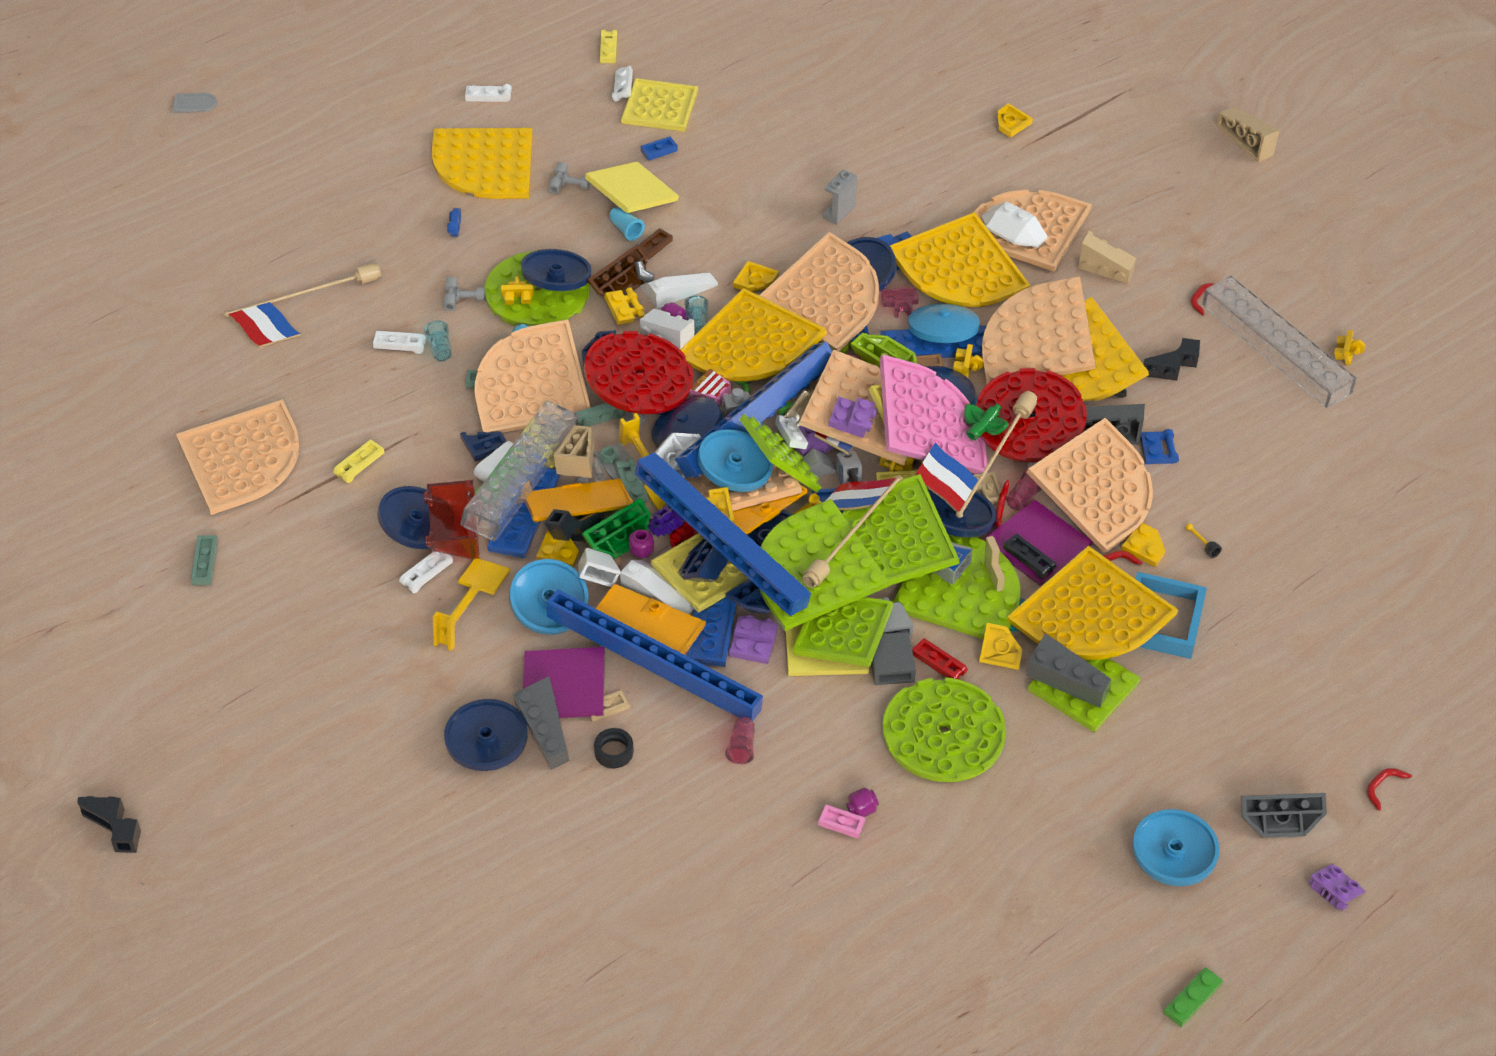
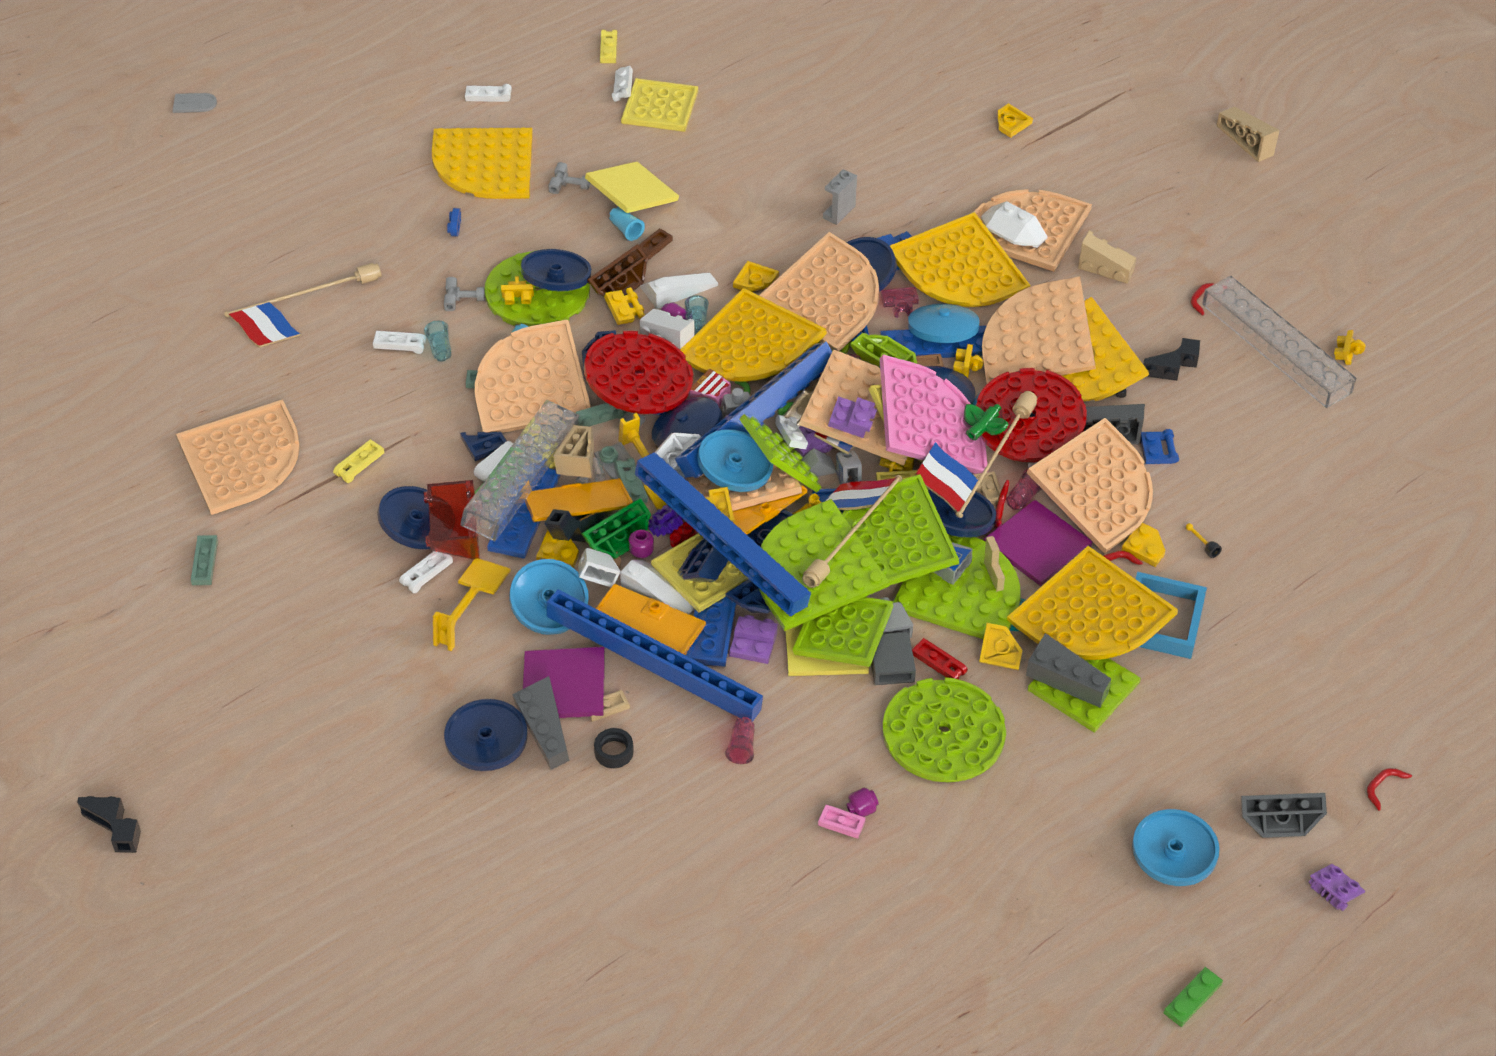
(643, 274): flat silver arm -> none
(659, 148): blue plate -> none
(1029, 556): black plate -> none

